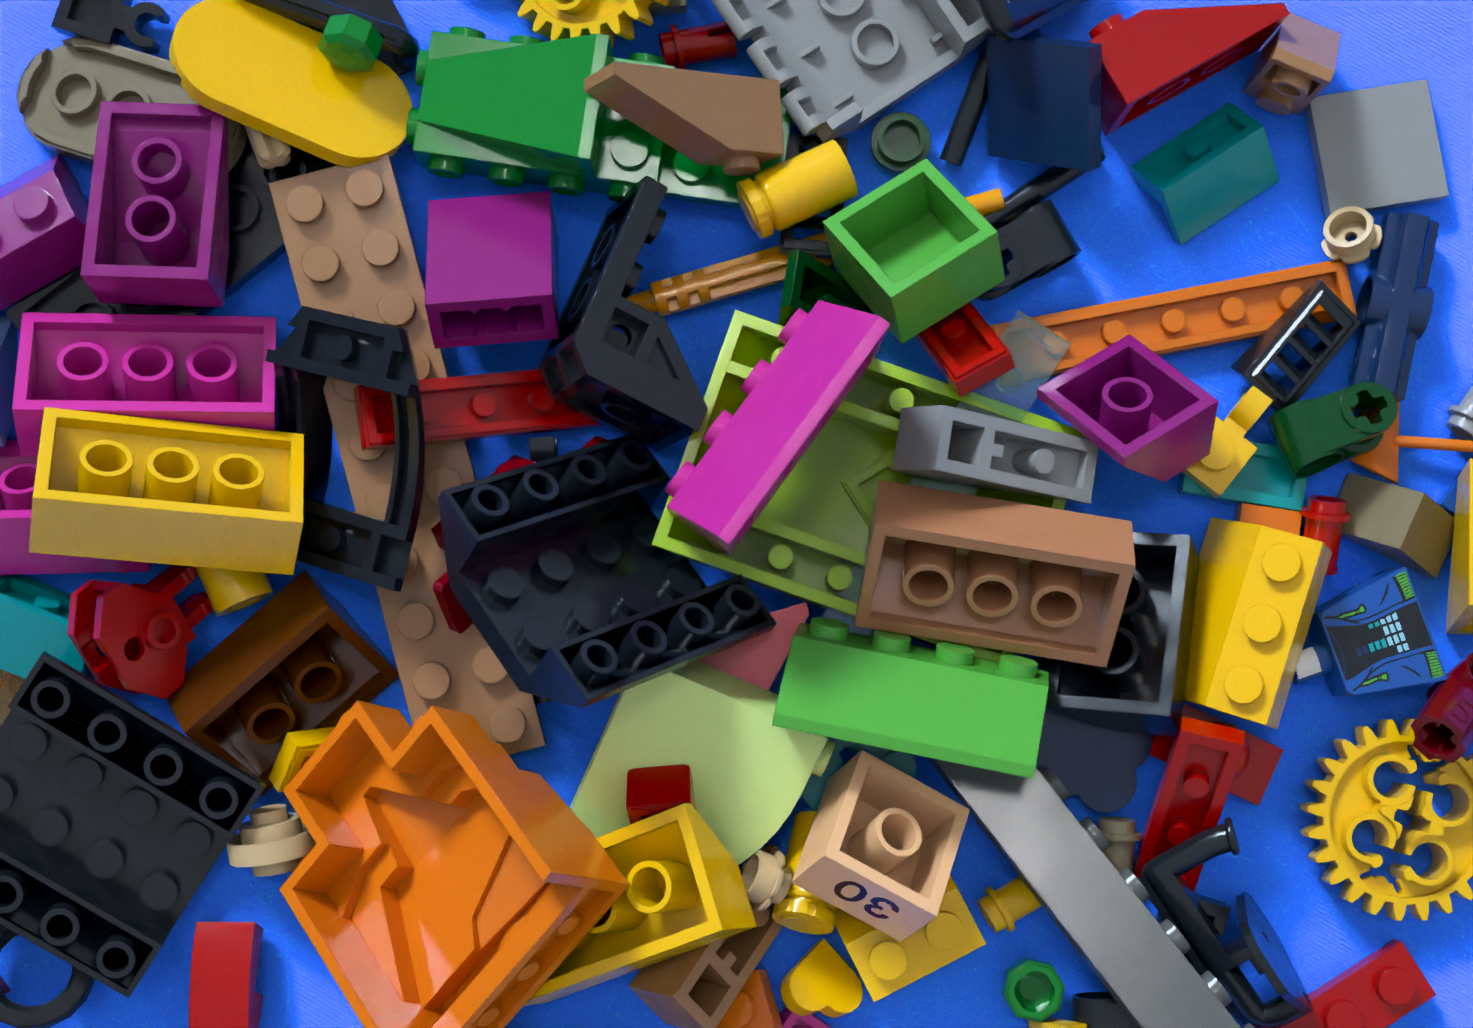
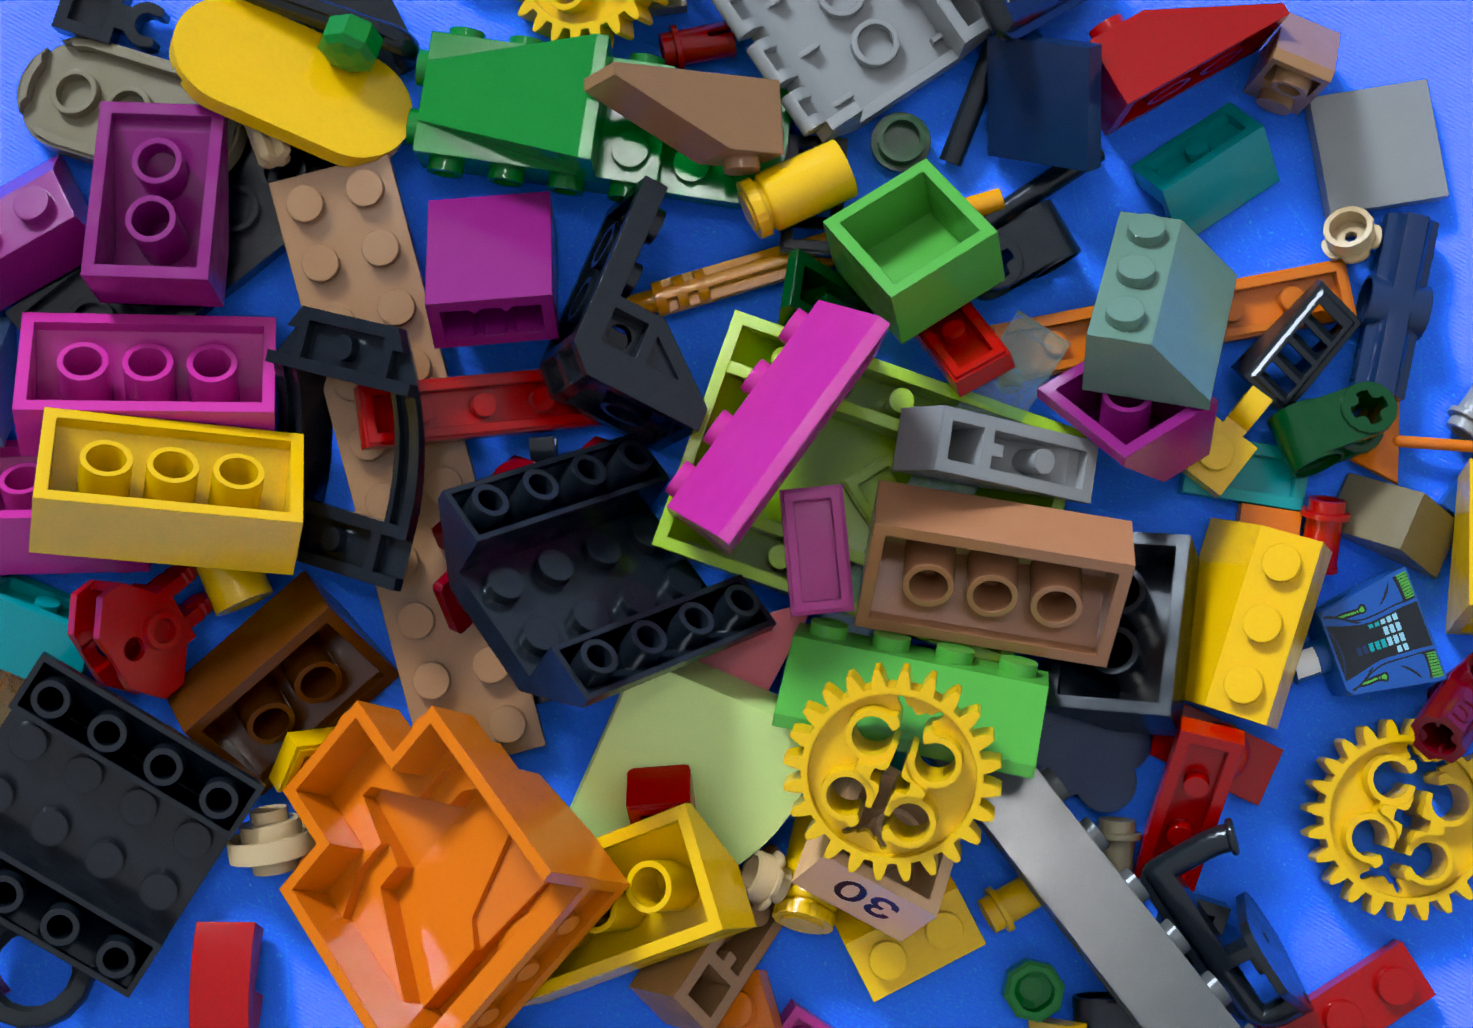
(816, 550): none -> dark pink tile
(821, 984): yellow tile -> none
(948, 793): none -> yellow gear
(1158, 314): none -> sand green slope

